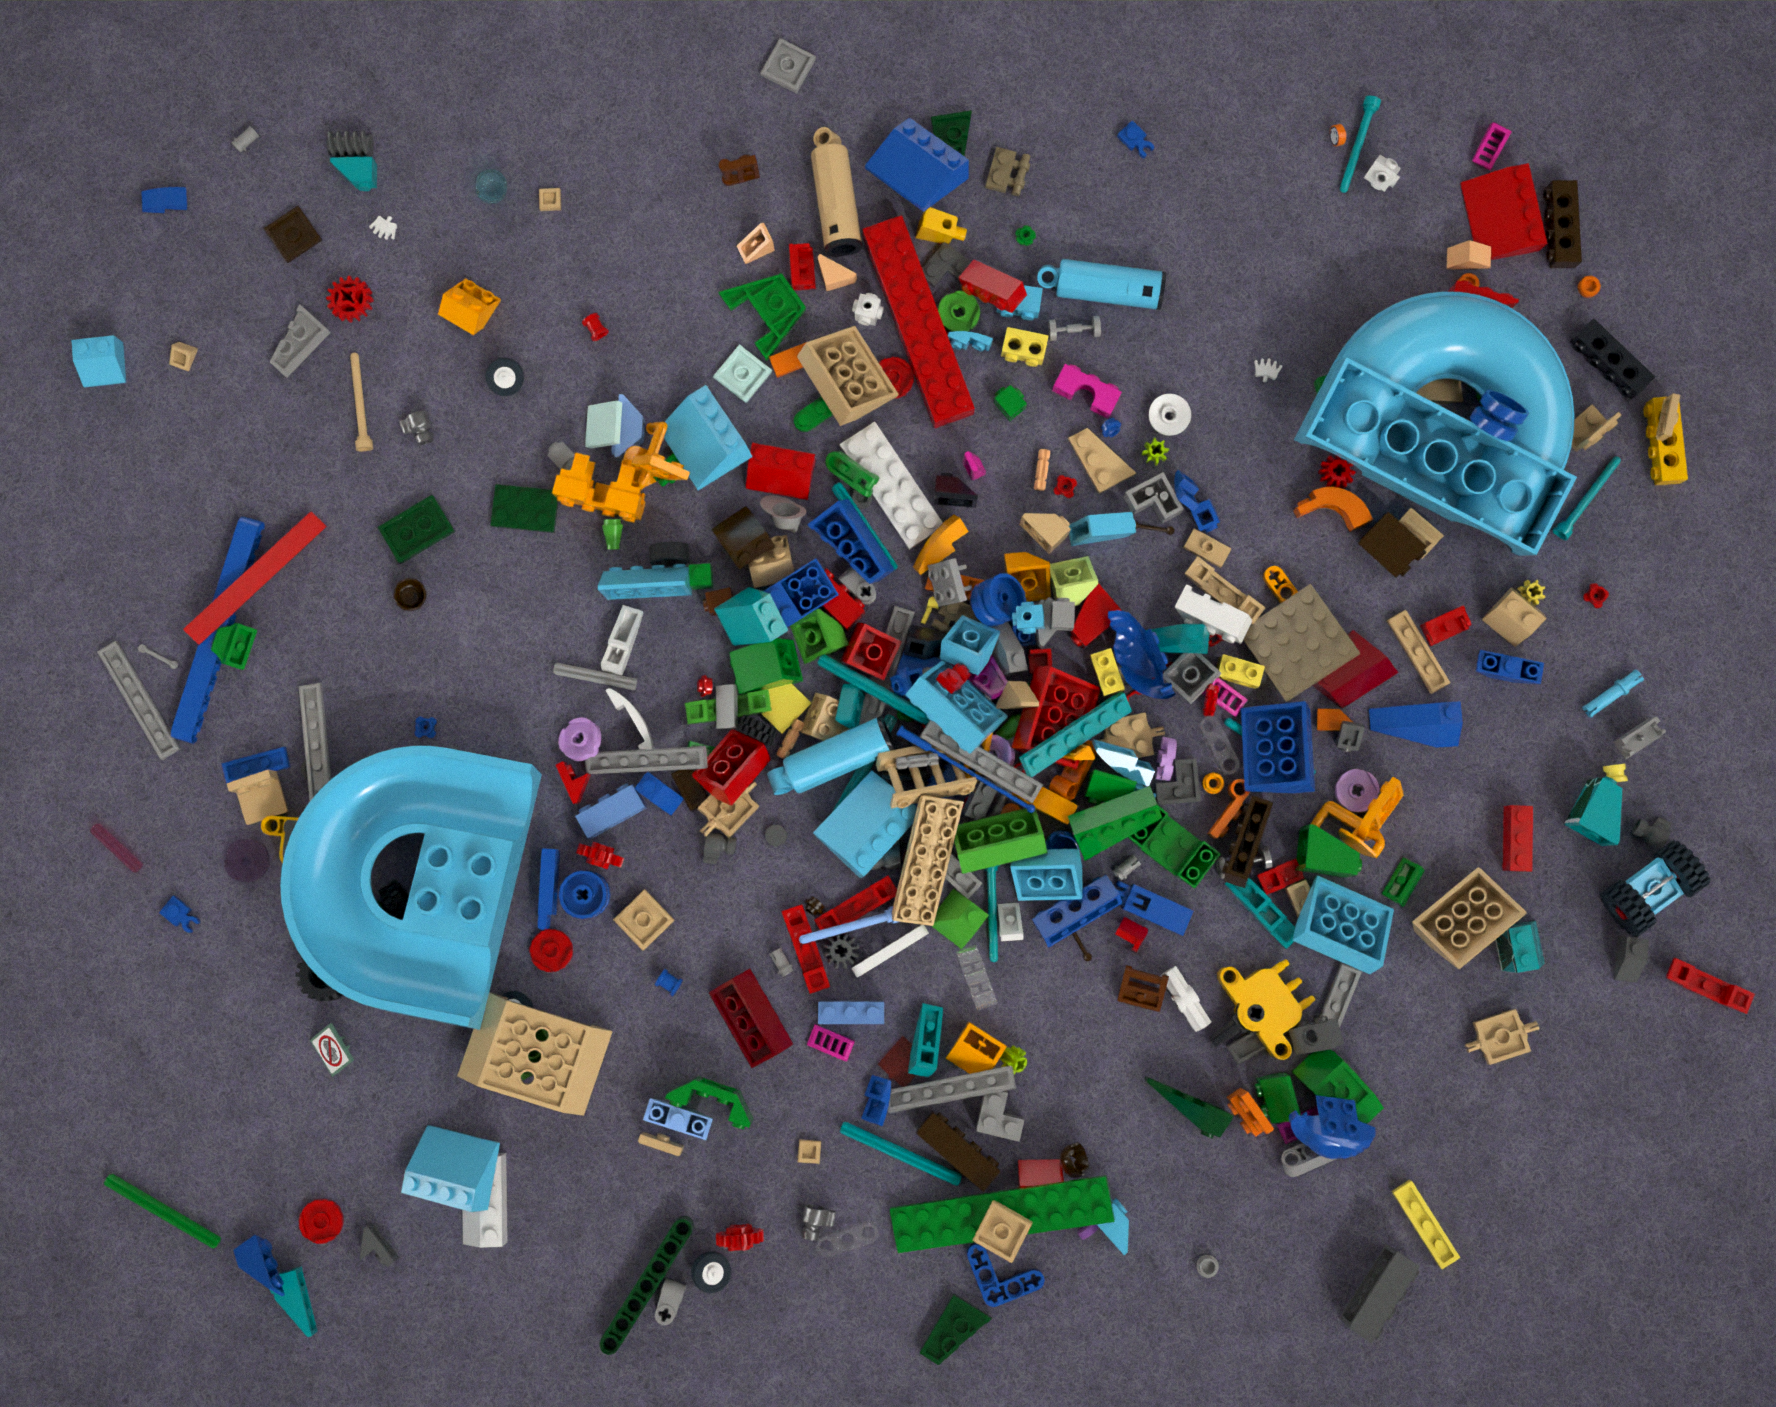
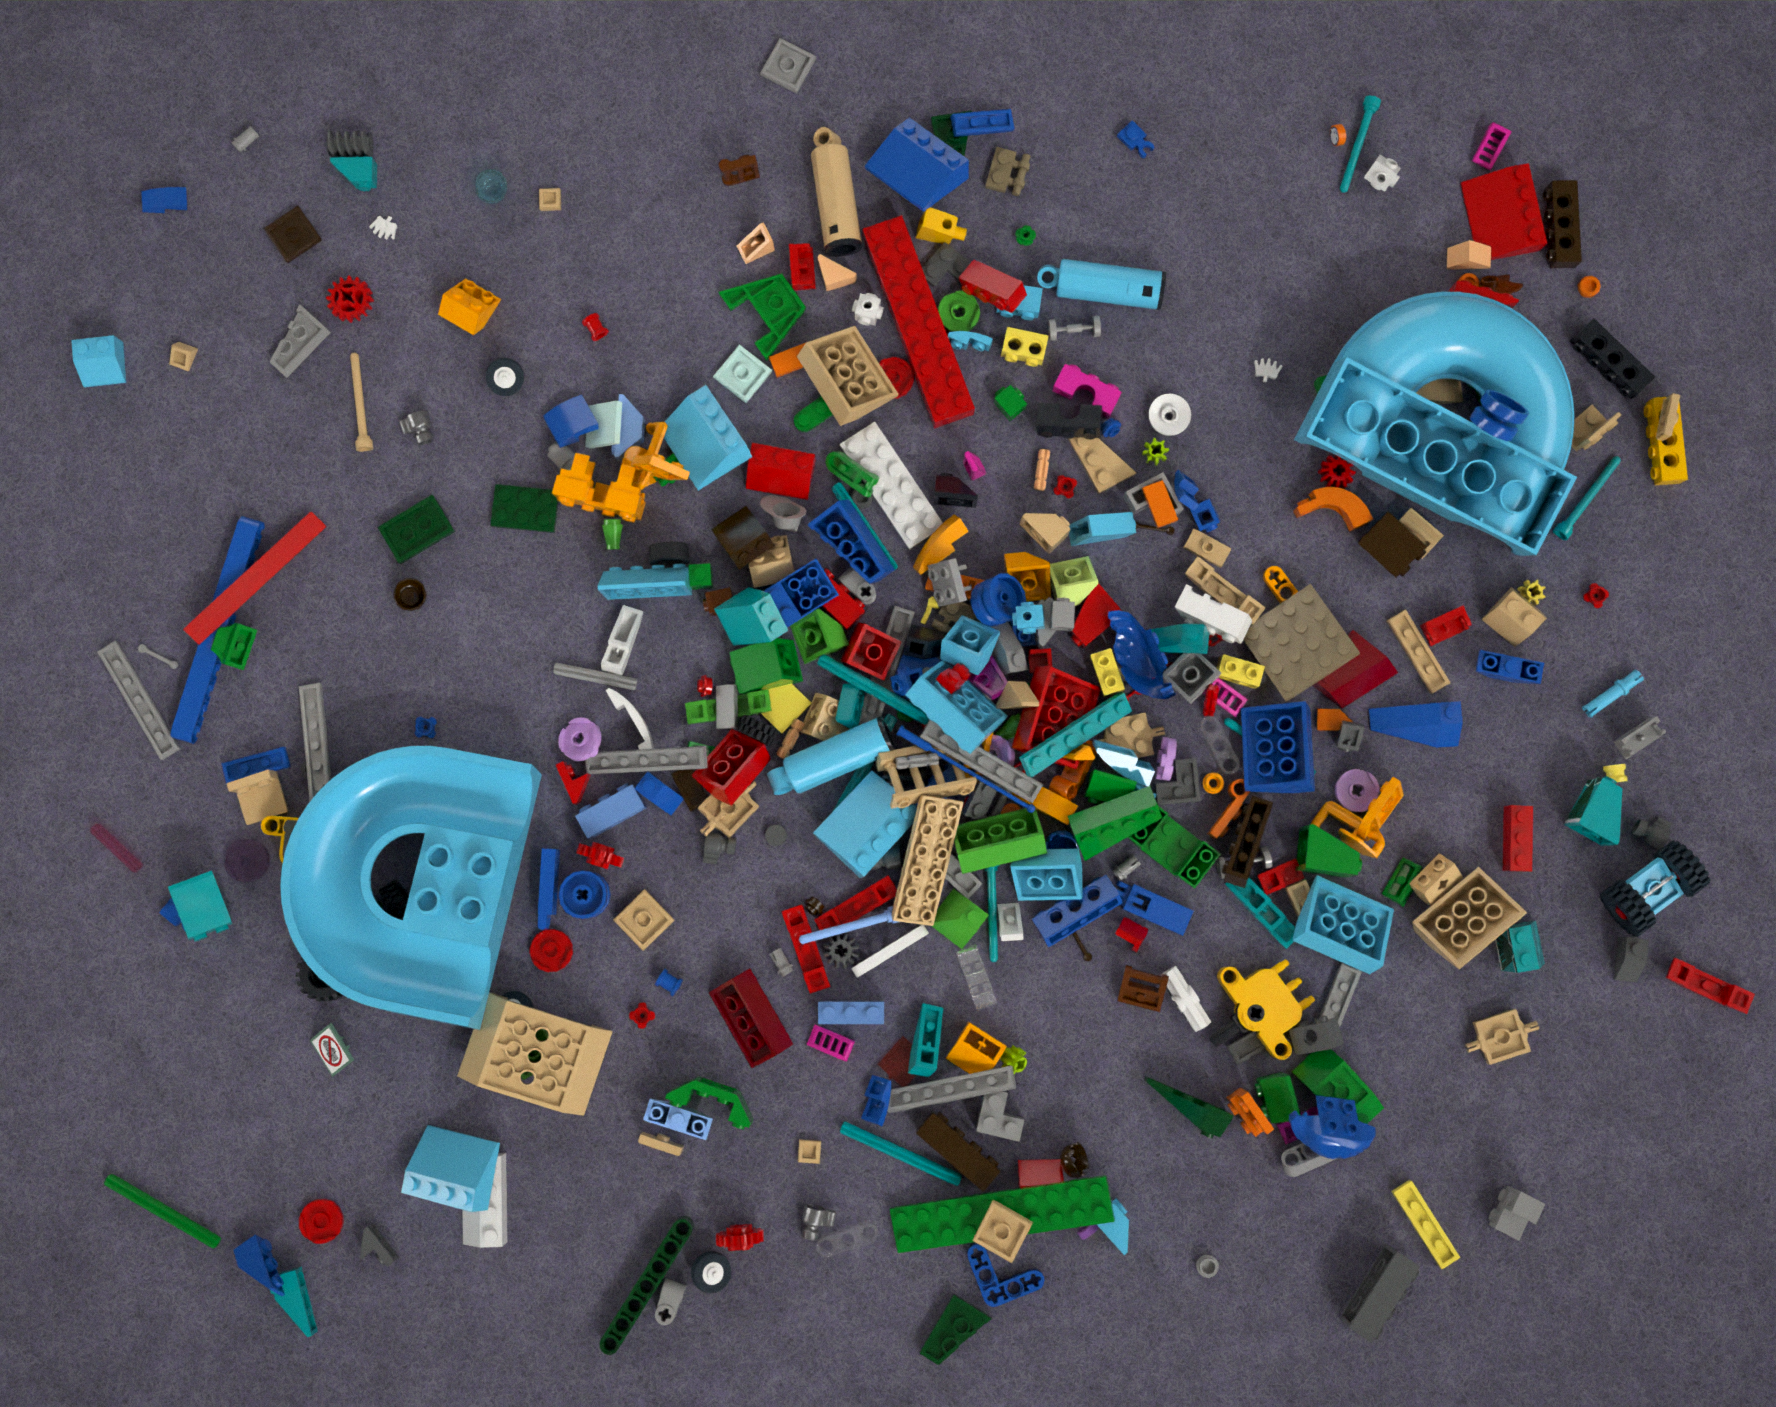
(200, 906): none -> teal slope
(570, 421): none -> blue slope
(642, 1009): none -> red plate
(982, 122): none -> blue tile
(1086, 424): none -> black arch
(1160, 504): none -> orange tile
(1436, 879): none -> tan brick
(1500, 284): none -> reddish brown plate
(1514, 1212): none -> light grey brick

